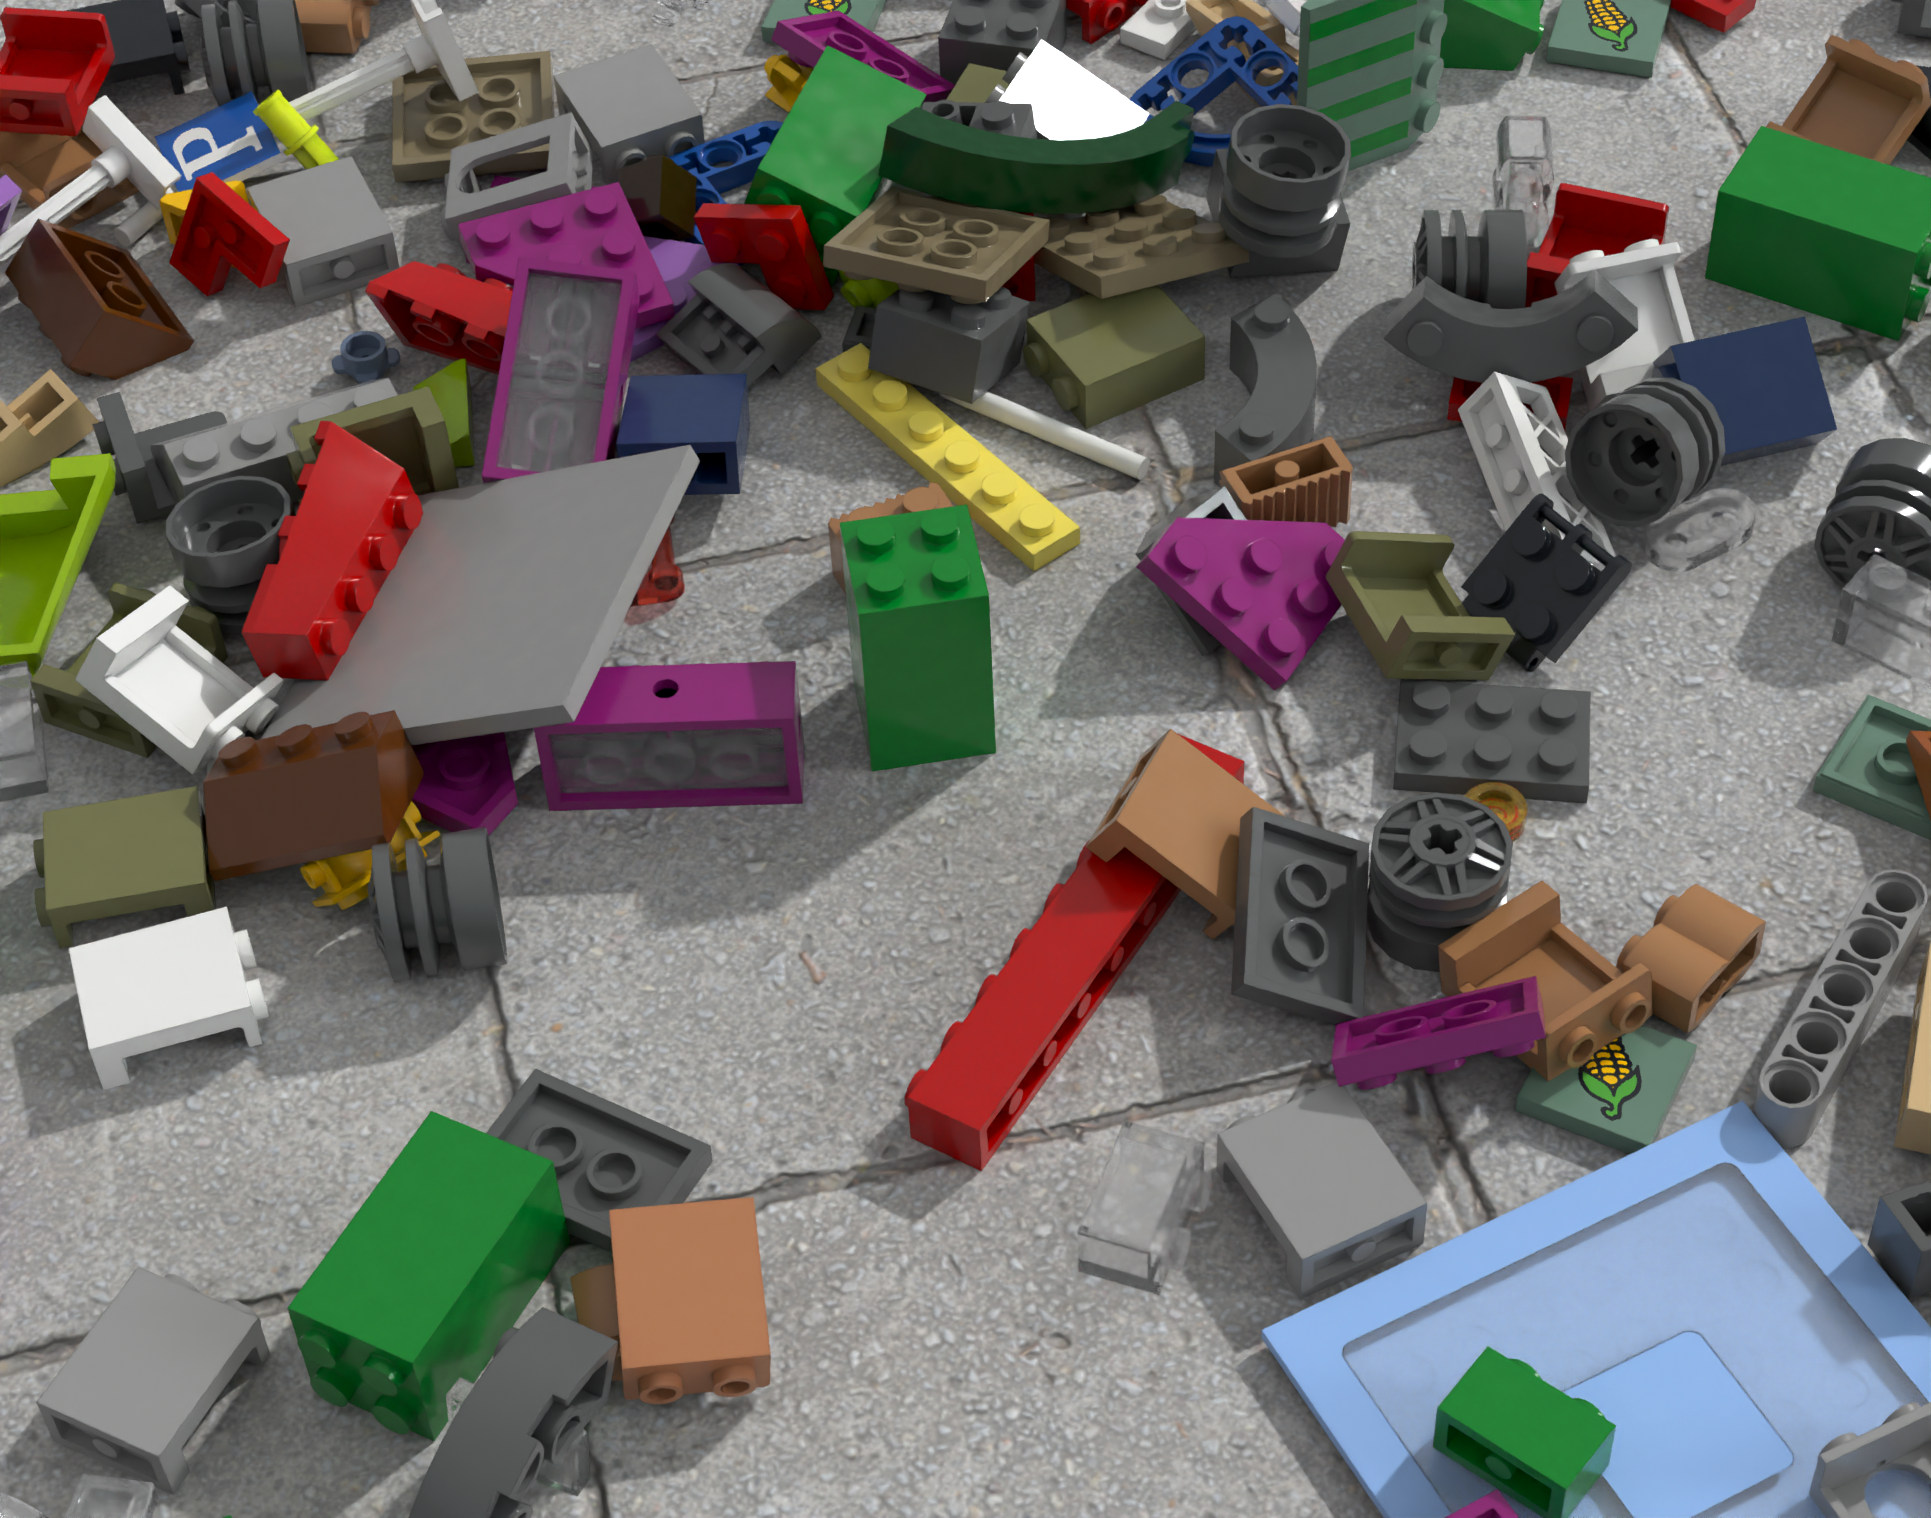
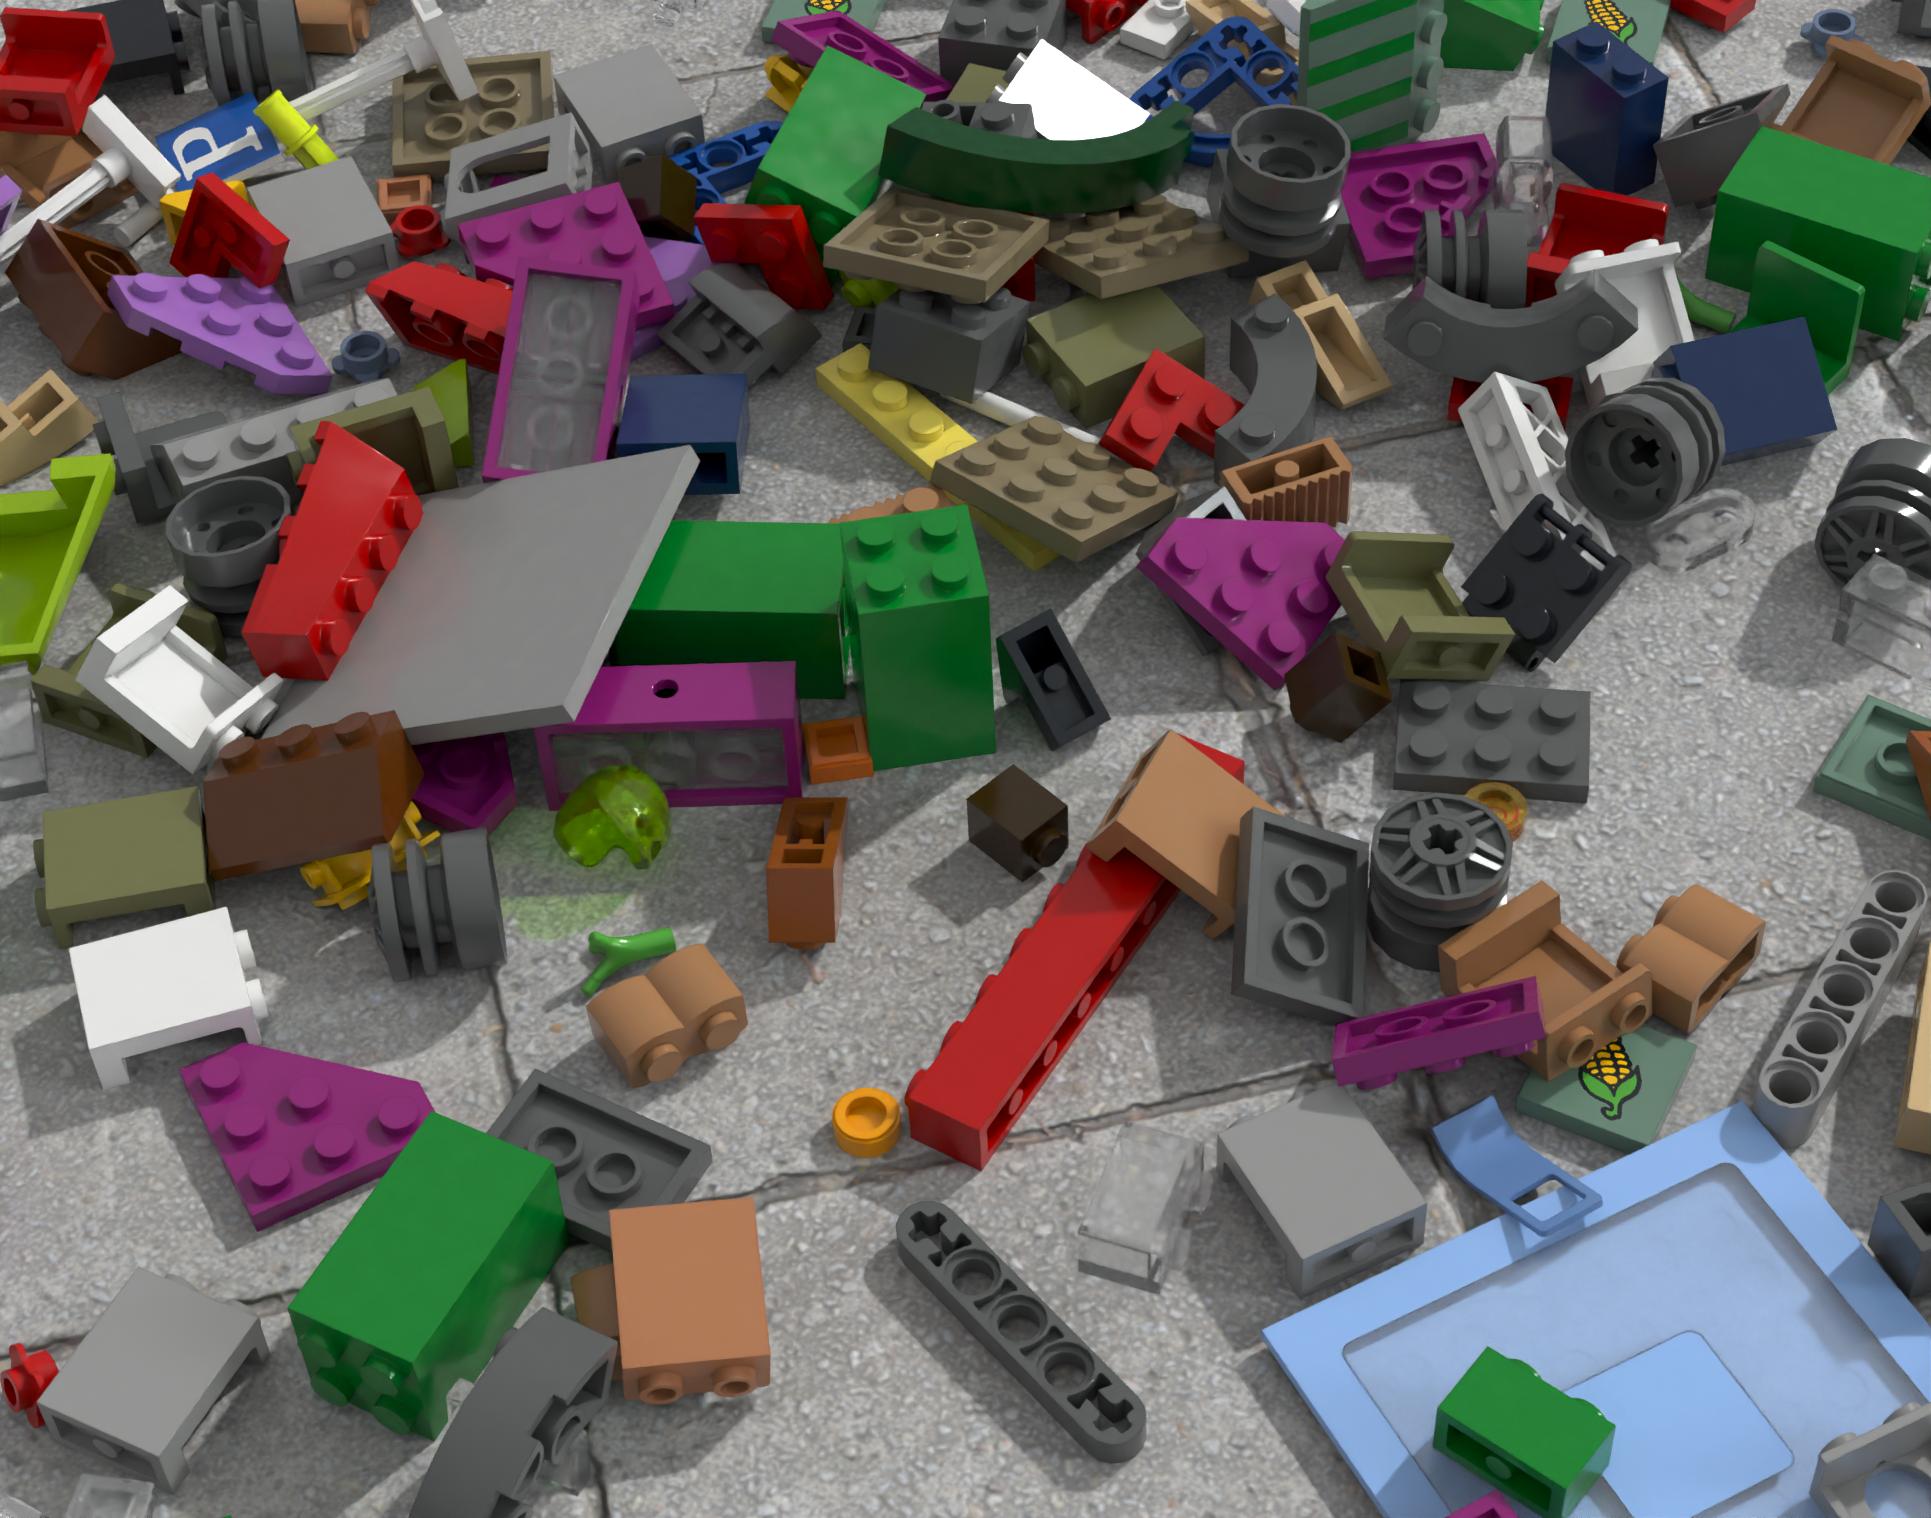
(27, 1381): none -> red plate
(224, 324): none -> medium lavender plate
(300, 1125): none -> magenta plate
(403, 192): none -> nougat tile
(419, 231): none -> red plate
(611, 811): none -> clear neon green helmet
(624, 951): none -> bright green bar
(667, 1015): none -> medium nougat brick
(743, 599): none -> green brick
(807, 871): none -> dark orange slope
(837, 750): none -> orange tile
(866, 1122): none -> light orange tile
(1018, 823): none -> dark brown brick
(1028, 1359): none -> dark grey beam
(1047, 674): none -> black slope
(1055, 487): none -> dark tan plate
(1163, 403): none -> red plate
(1337, 687): none -> dark brown brick
(1345, 362): none -> tan slope
(1395, 184): none -> magenta plate
(1503, 1167): none -> medium blue piece
(1605, 110): none -> dark blue brick
(1706, 313): none -> bright green bar
(1708, 143): none -> dark grey slope
(1795, 287): none -> green bracket
(1829, 23): none -> sand blue plate

